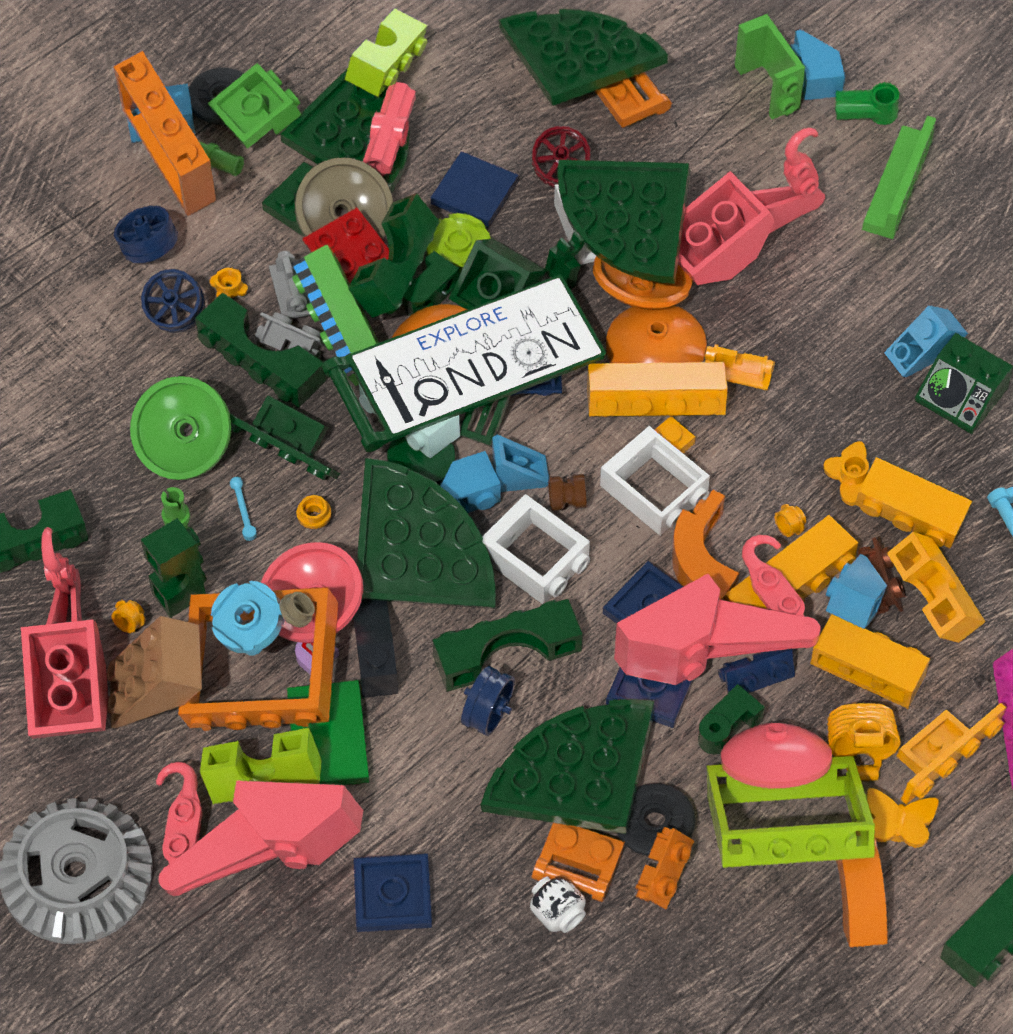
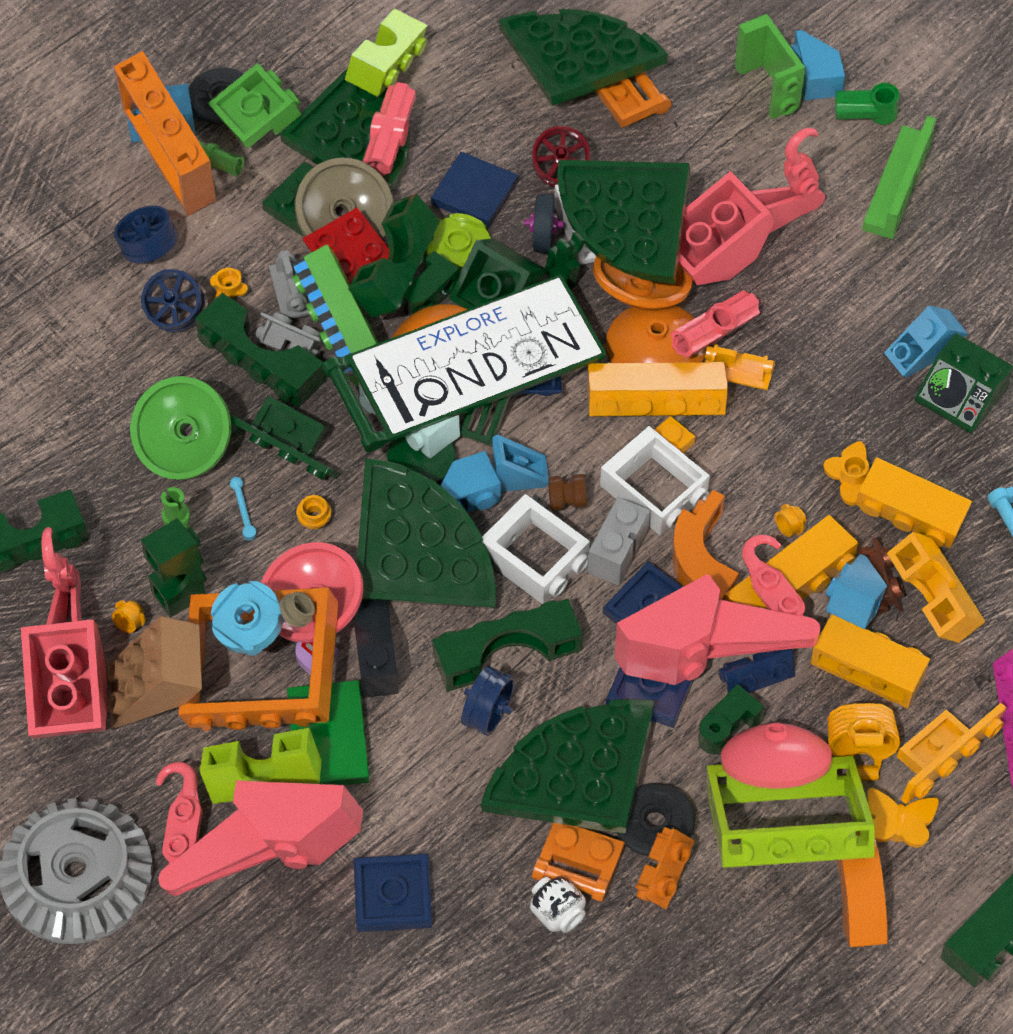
(543, 223): none -> black wheel
(612, 548): none -> light grey piece
(715, 324): none -> coral piece

